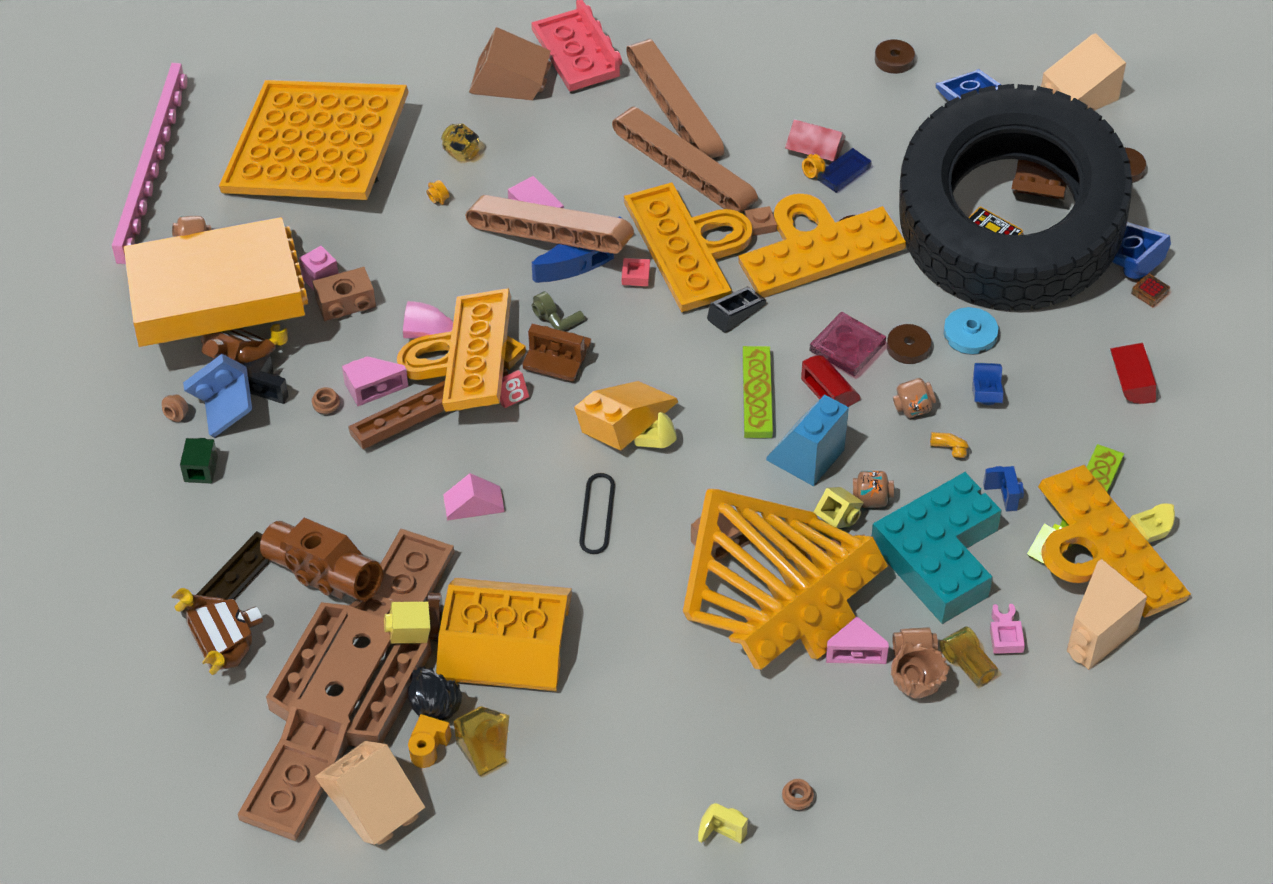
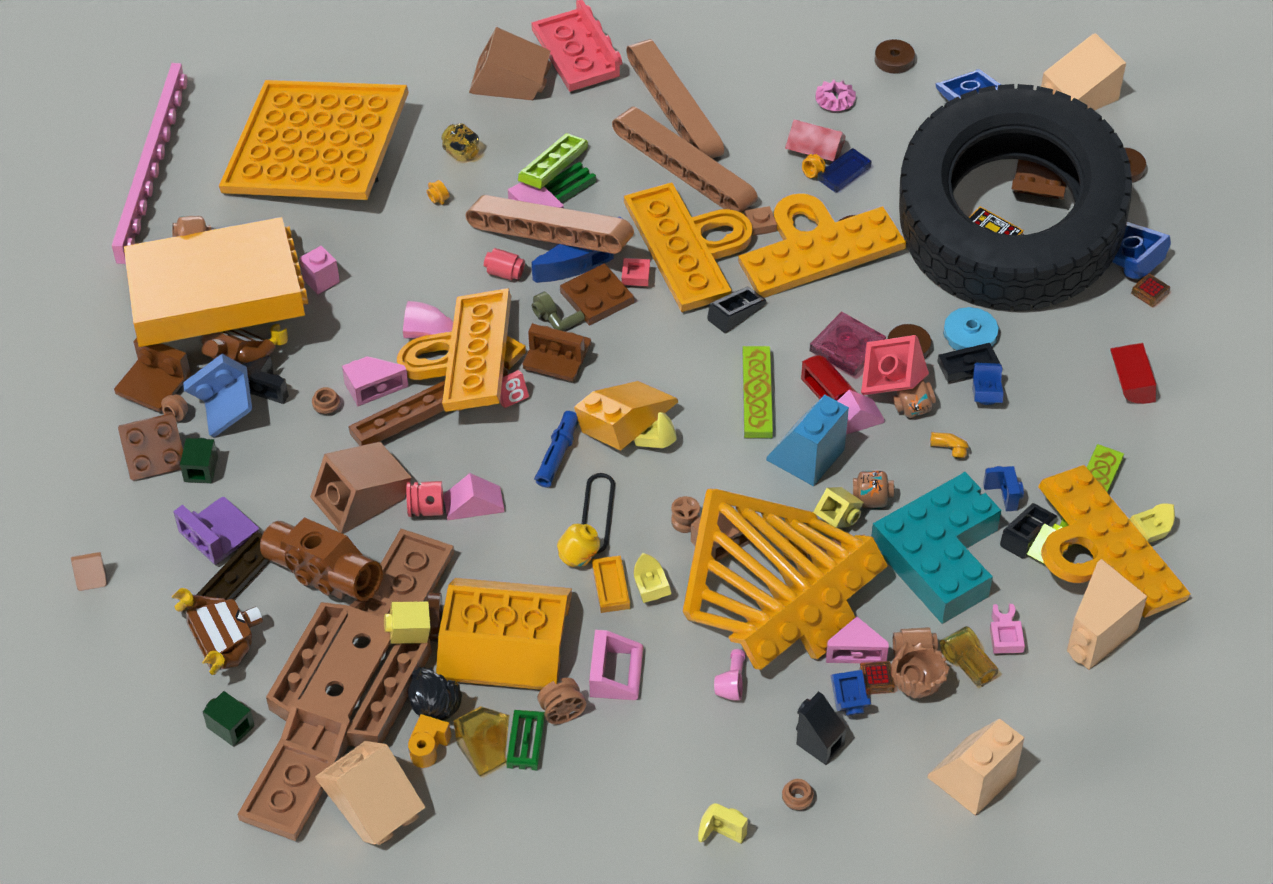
(89, 571): none -> nougat slope
(151, 446): none -> dark orange bracket
(154, 375): none -> dark orange bracket
(216, 529): none -> medium lavender bracket
(228, 718): none -> dark green brick
(344, 293): nougat brick -> none
(358, 484): none -> nougat slope
(418, 502): none -> coral piece
(504, 264): none -> coral brick
(523, 761): none -> green tile
(553, 160): none -> lime tile
(561, 440): none -> blue pin
(561, 700): none -> nougat wheel
(565, 180): none -> green tile
(578, 545): none -> yellow head
(597, 294): none -> dark orange plate
(603, 687): none -> bright pink tile
(610, 584): none -> light orange tile
(650, 579): none -> light yellow plate
(689, 508): none -> nougat wheel
(730, 684): none -> bright pink bar
(819, 728): none -> black slope
(828, 101): none -> bright pink gear
(850, 692): none -> blue bracket
(862, 412): none -> bright pink slope
(877, 677): none -> tile
(893, 365): none -> coral slope
(961, 362): none -> black plate
(980, 766): none -> light nougat slope
(1023, 530): none -> black slope

